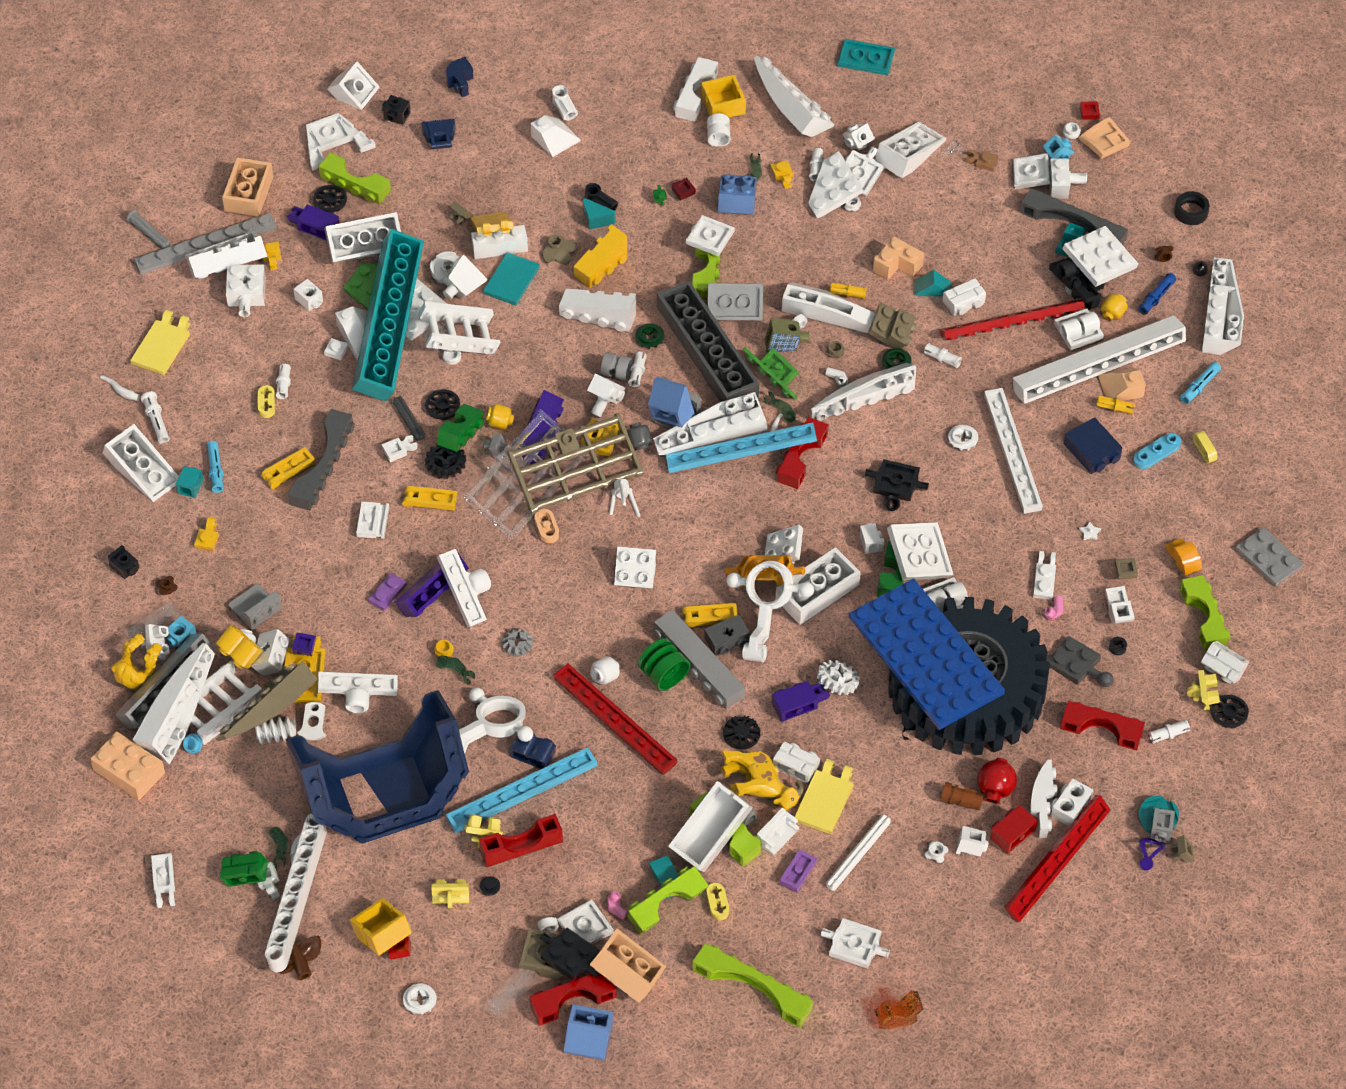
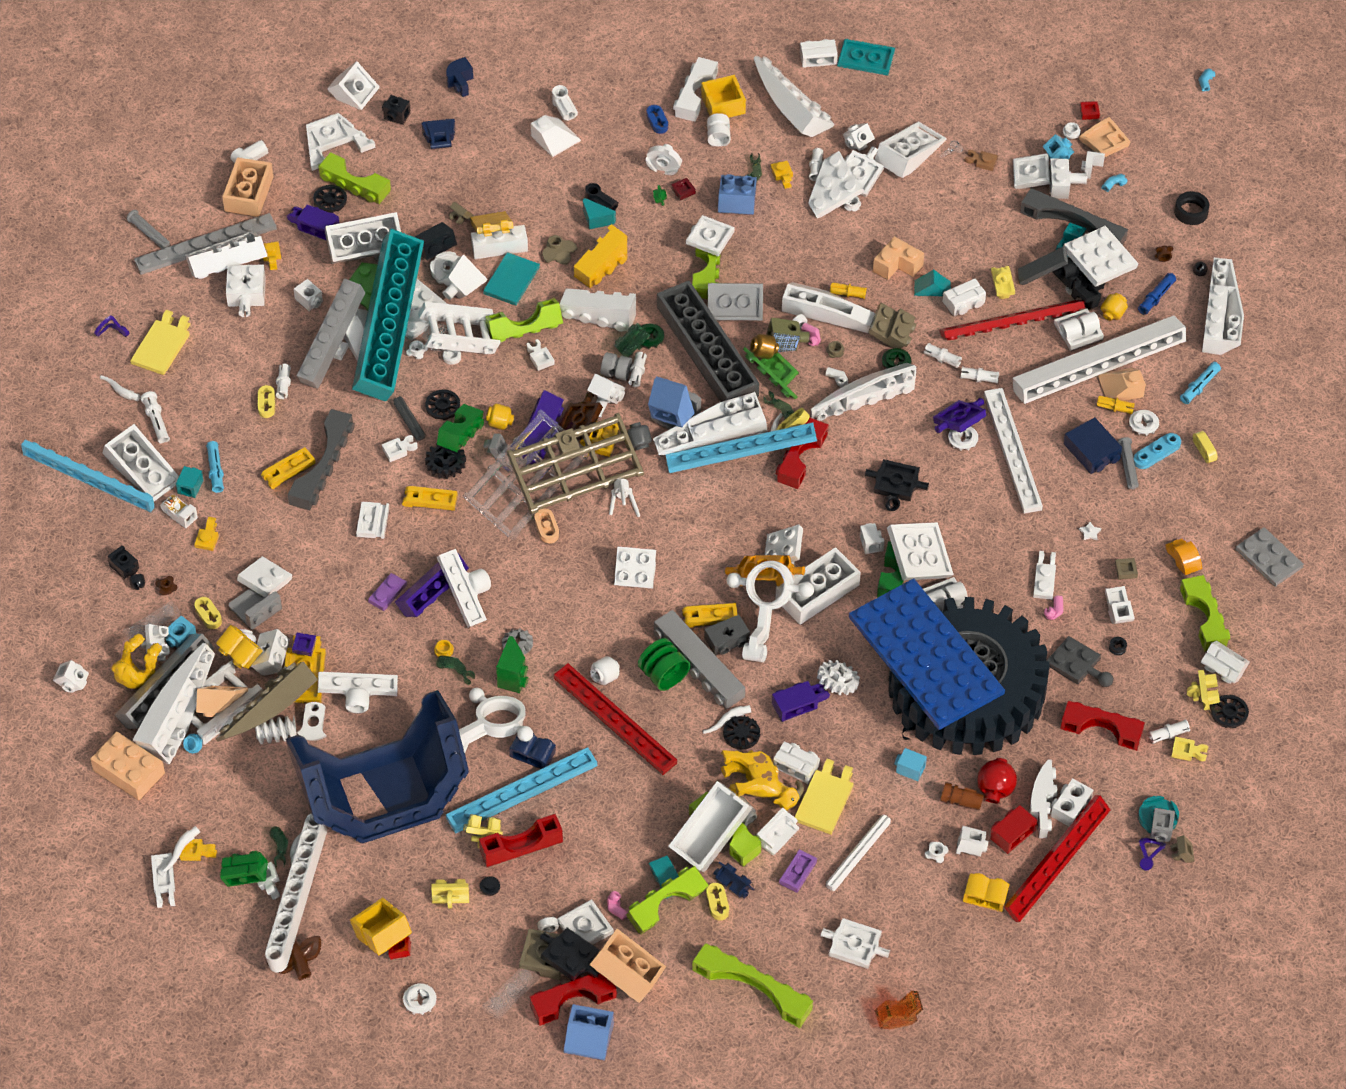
(71, 676): none -> white brick
(88, 476): none -> medium azure plate
(123, 330): none -> dark purple piece
(139, 579): none -> black hinge
(179, 511): none -> white leg
(187, 837): none -> white animal
(196, 849): none -> yellow plate
(211, 610): none -> light yellow beam
(217, 698): none -> light nougat slope
(252, 152): none -> white piece
(264, 577): none -> white plate
(331, 333): none -> light grey brick
(416, 345): none -> white plate
(437, 240): none -> black brick
(512, 668): none -> green slope
(540, 357): none -> white plate
(545, 316): none -> lime arch
(581, 413): none -> reddish brown plate
(631, 340): none -> clear green hips
(659, 118): none -> blue beam
(663, 159): none -> white plate
(738, 711): none -> white animal
(740, 884): none -> dark blue hinge
(764, 346): none -> pearl gold head
(798, 418): none -> light yellow beam
(814, 338): none -> bright pink arm
(818, 53): none -> white brick
(910, 764): none -> medium azure brick
(959, 416): none -> dark purple plate
(980, 375): none -> white pin
(986, 892): none -> yellow brick
(1003, 282): none -> light yellow hips
(1042, 266): none -> dark grey tile
(1094, 159): none -> white bracket
(1111, 181): none -> medium azure arm
(1128, 462): none -> light grey axle
(1149, 418): none -> white gear
(1185, 749): none -> light yellow plate
(1204, 78): none -> medium azure arm

